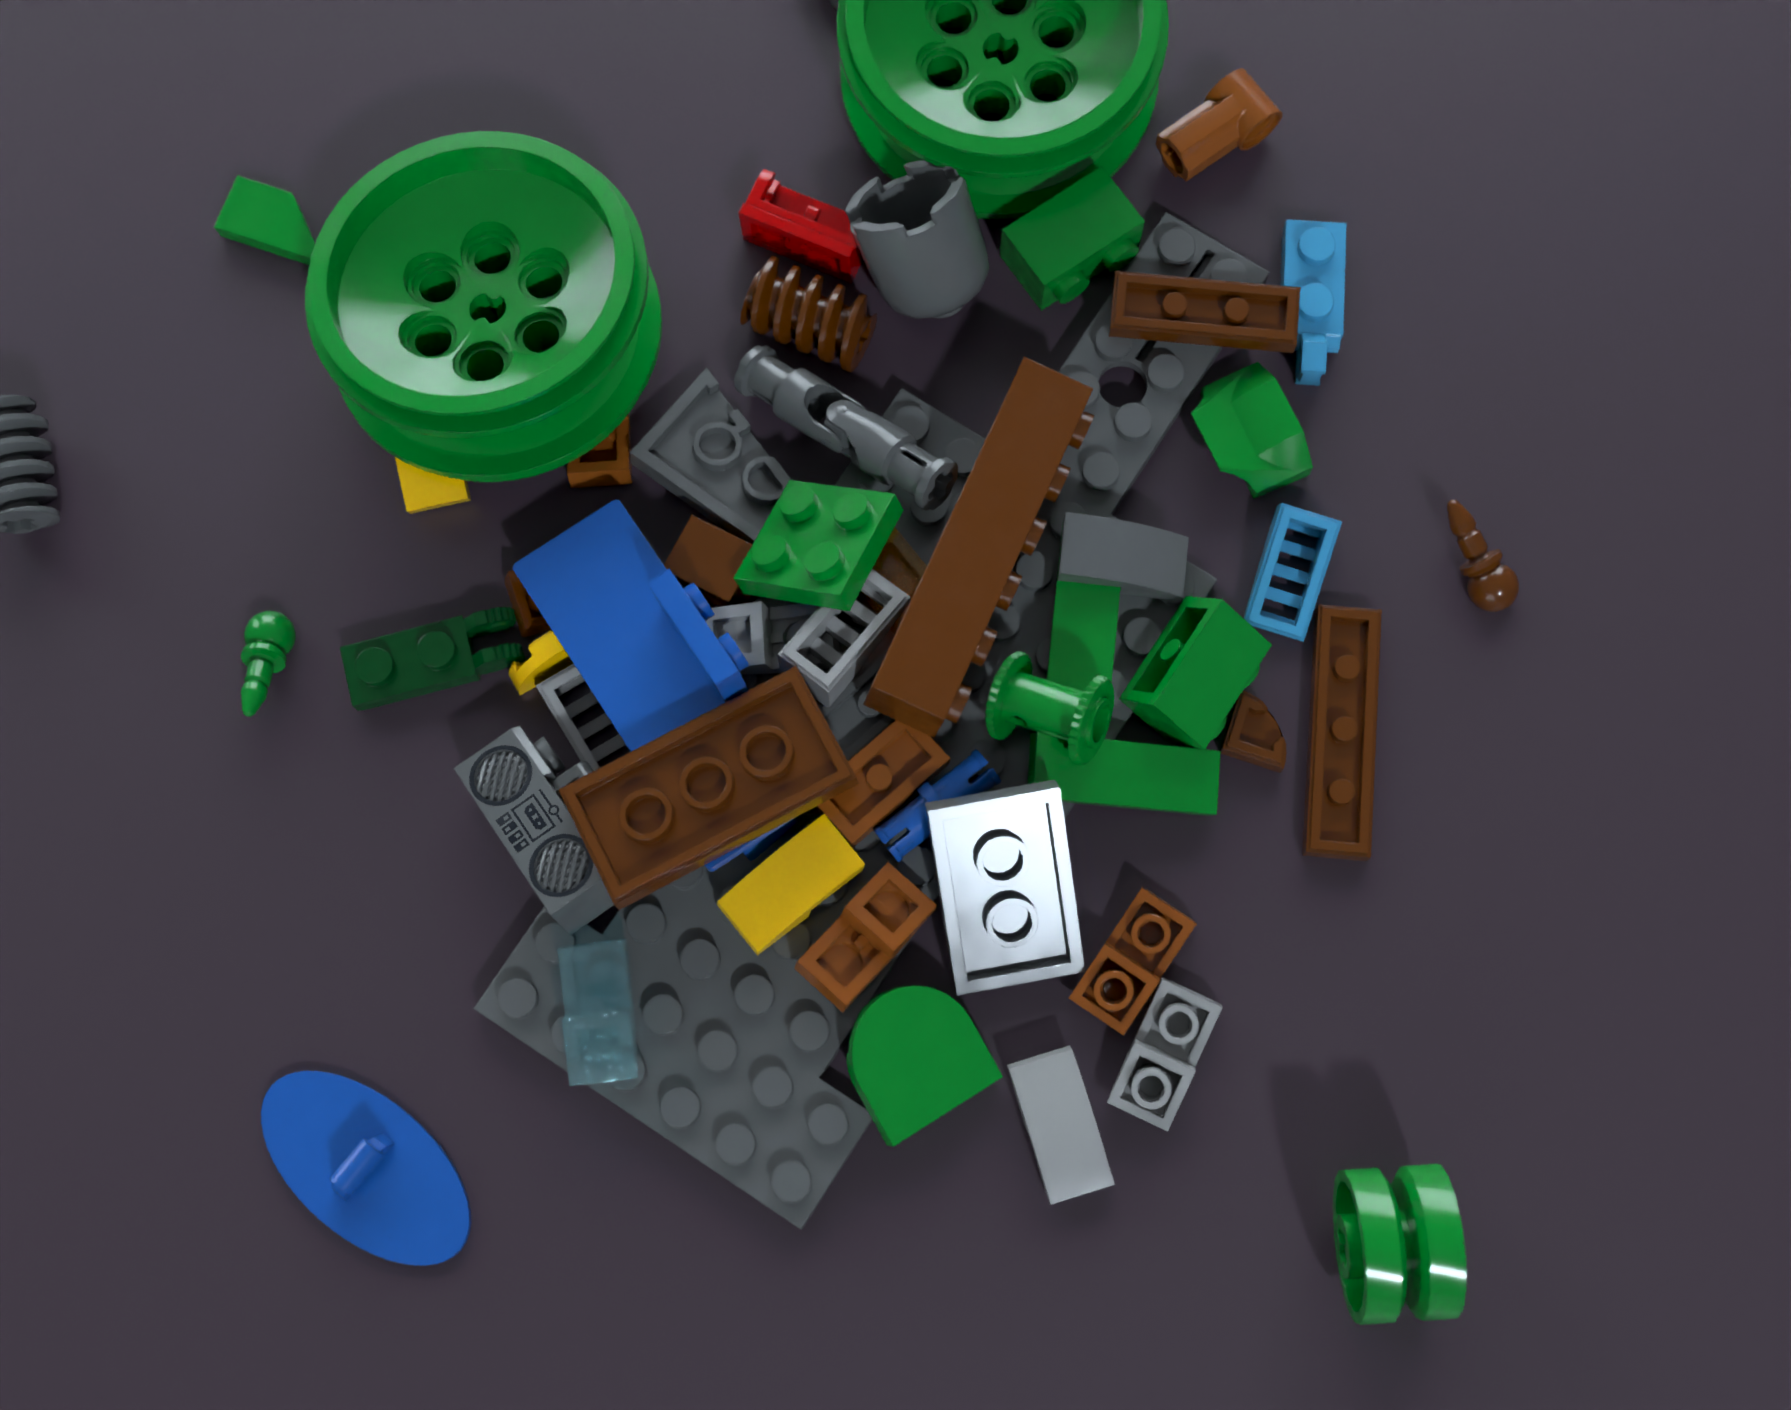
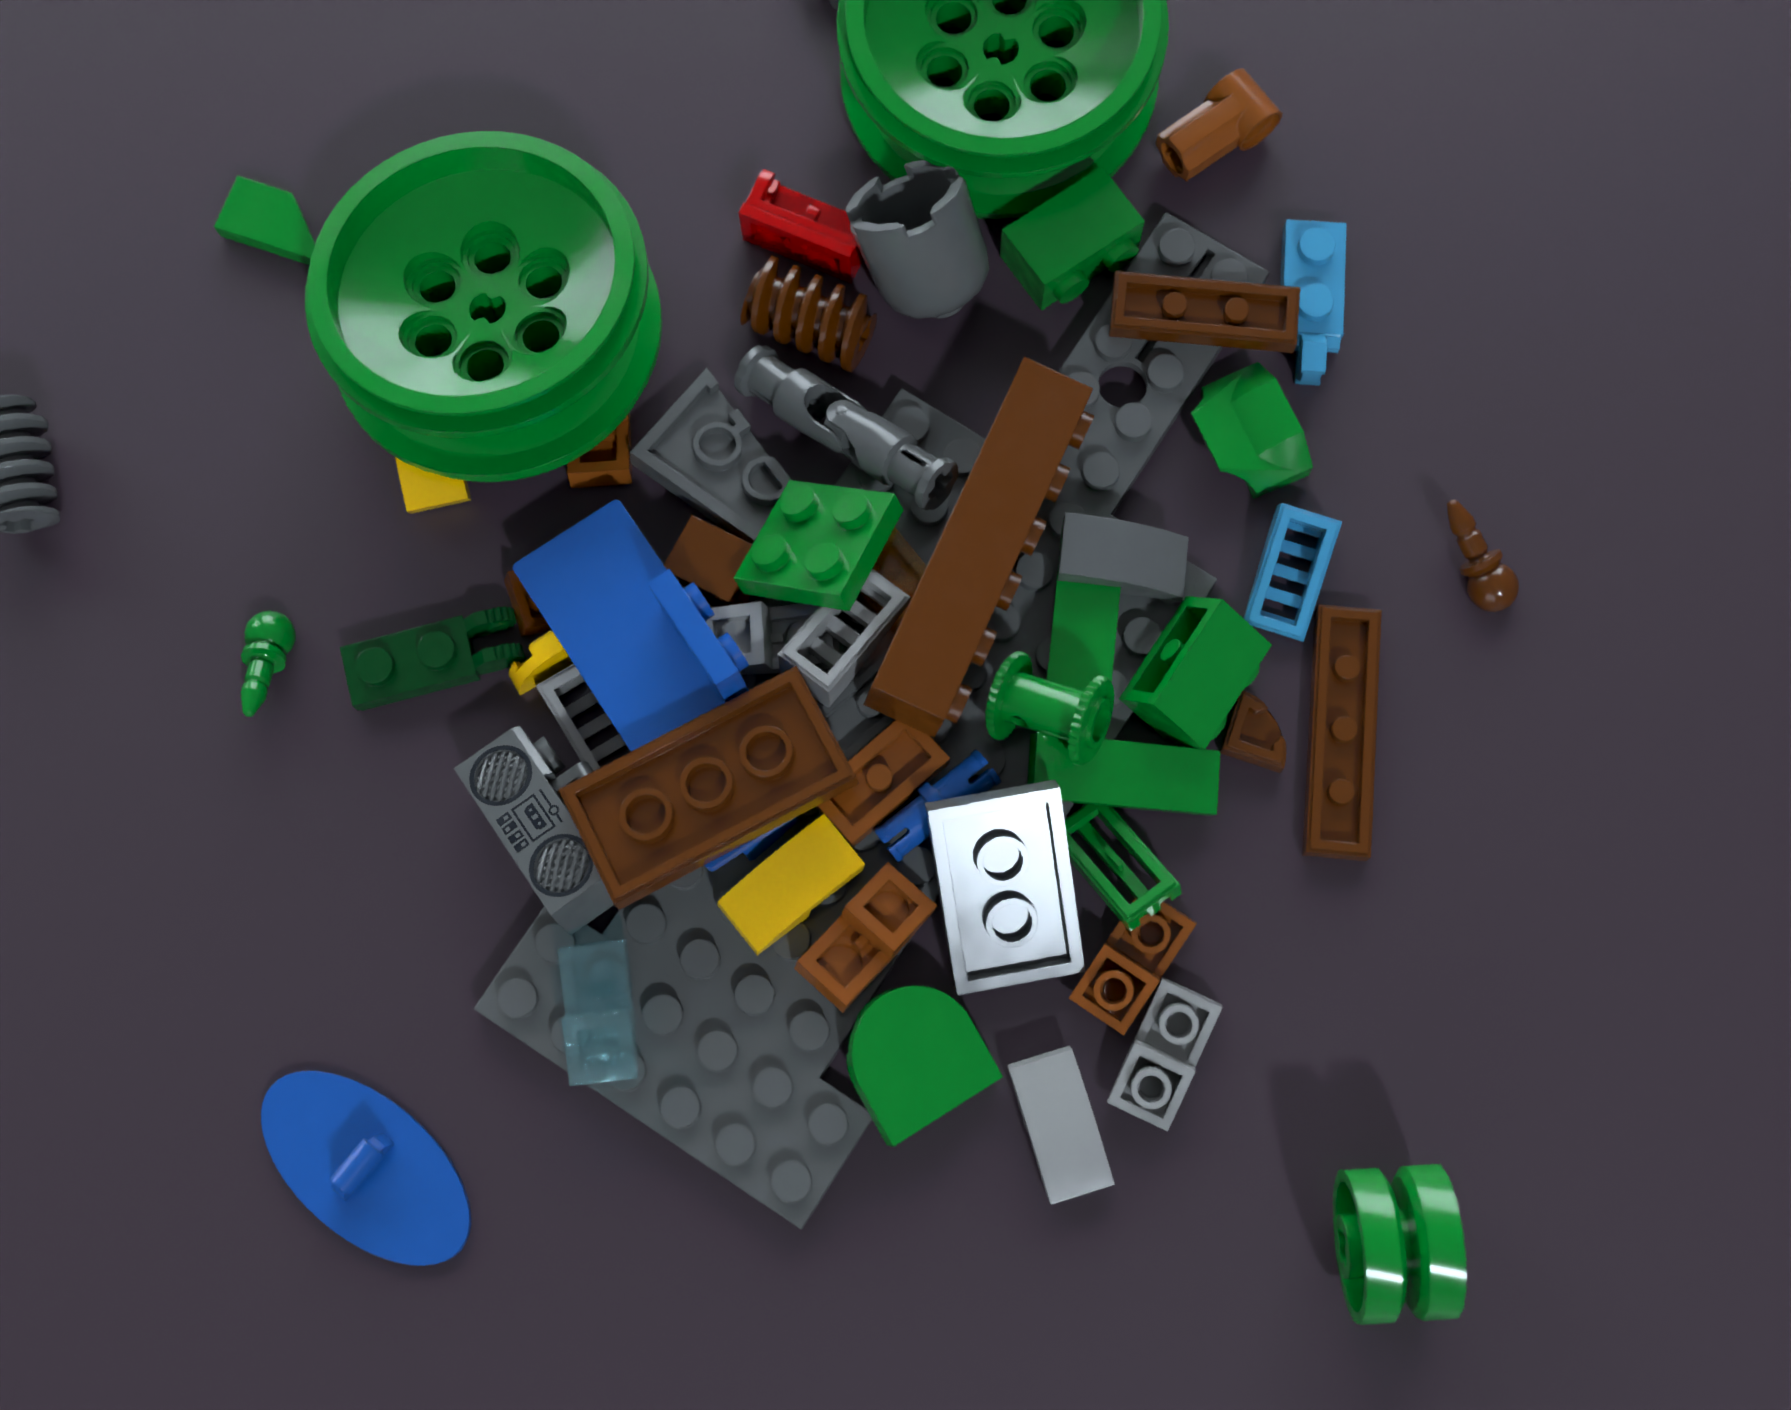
(1146, 900): none -> green tile

